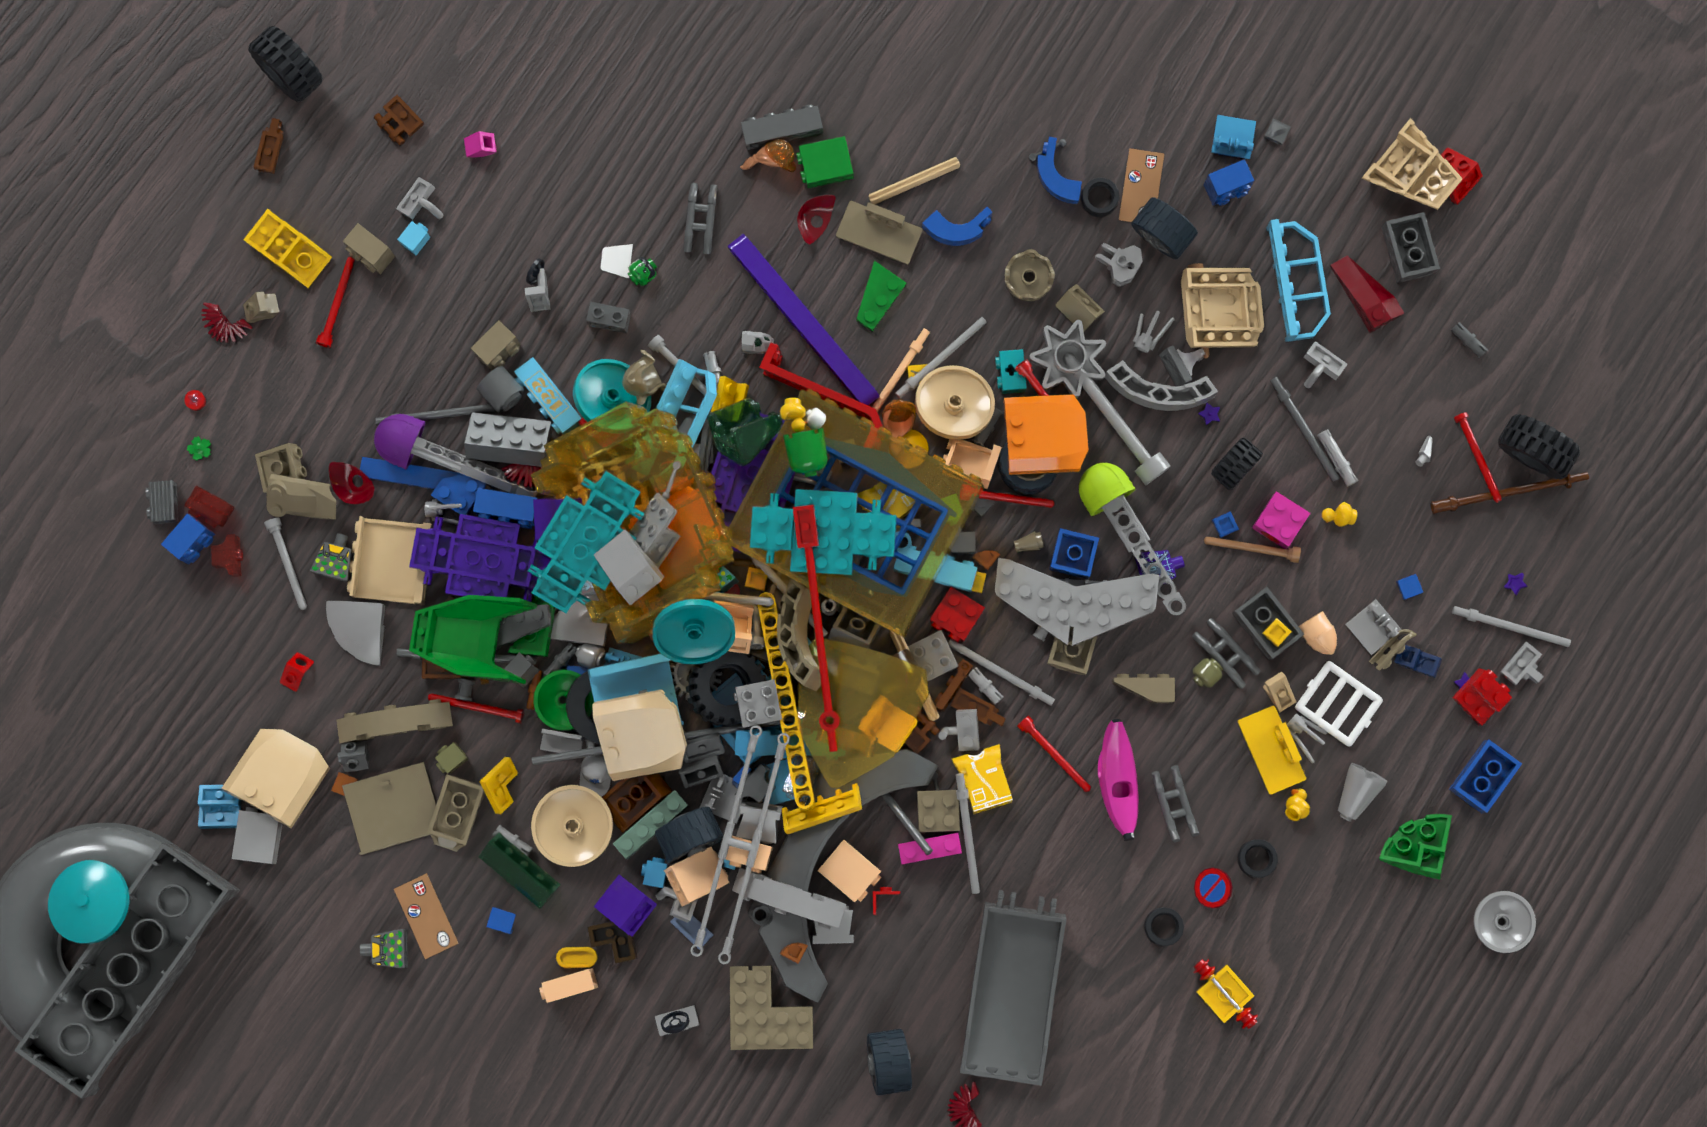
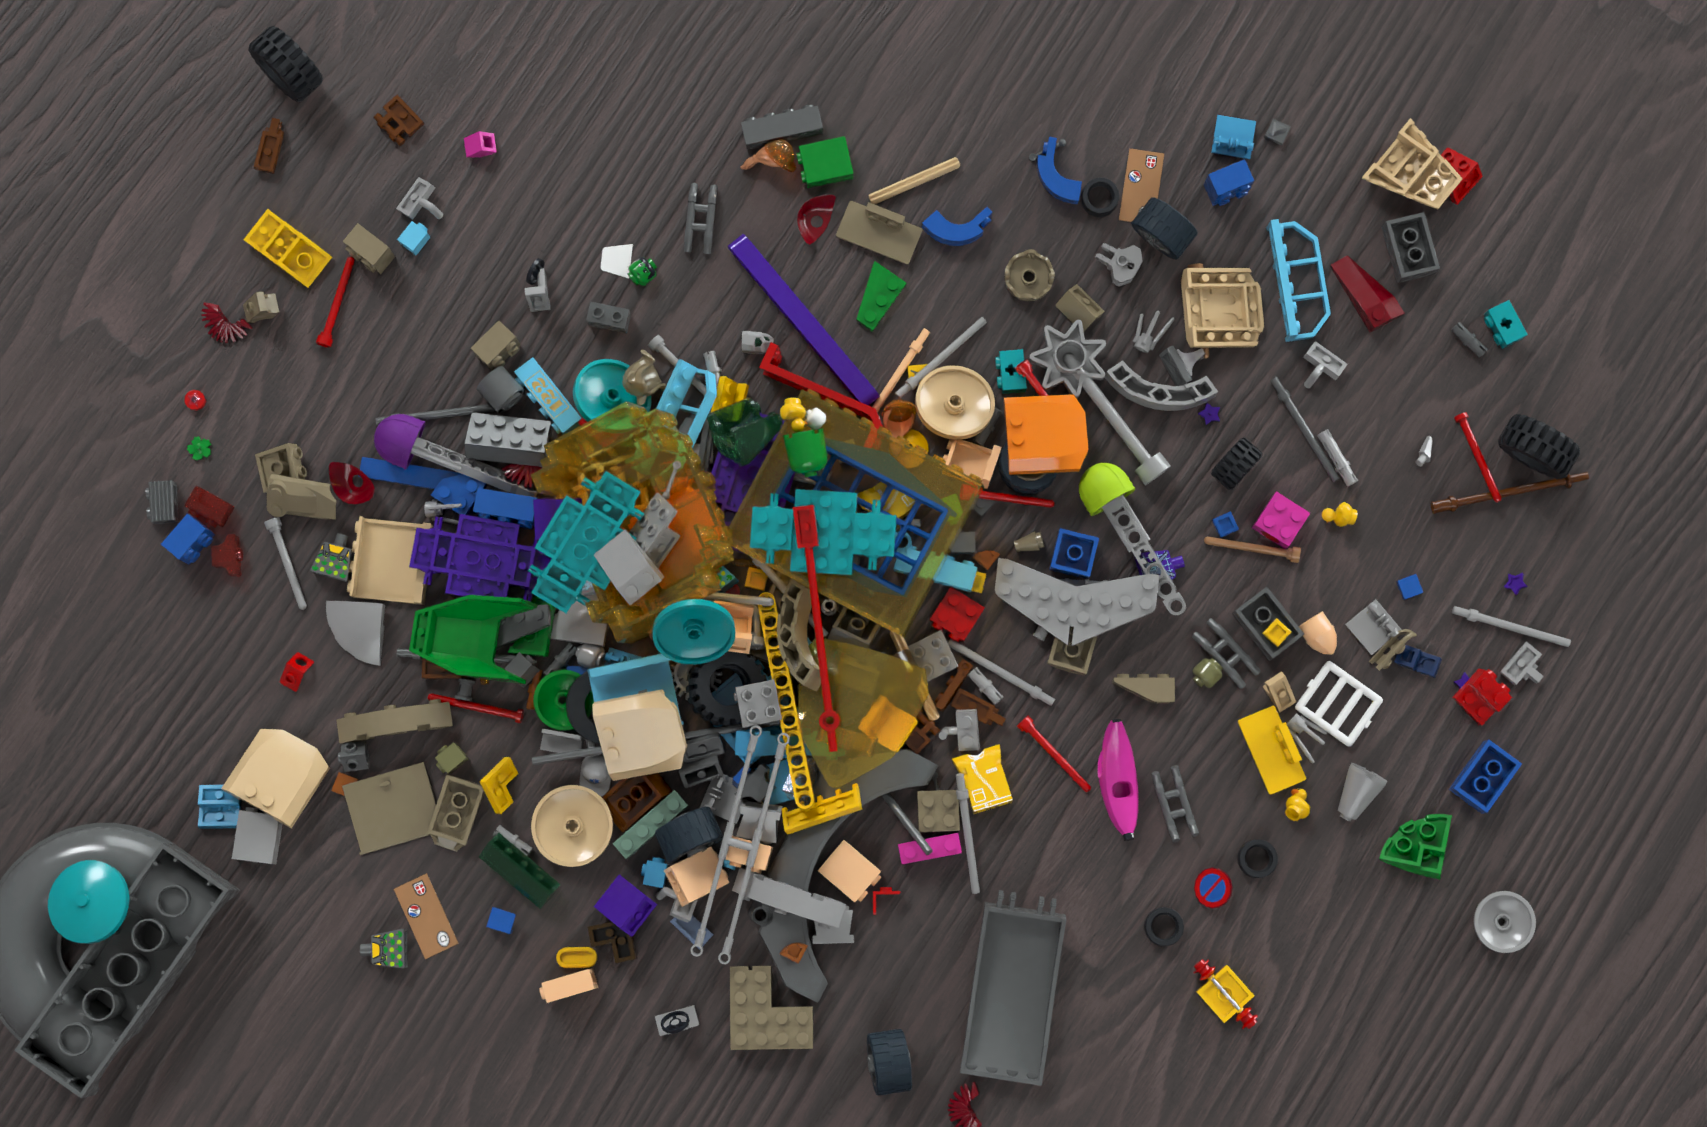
(1504, 314): none -> teal brick

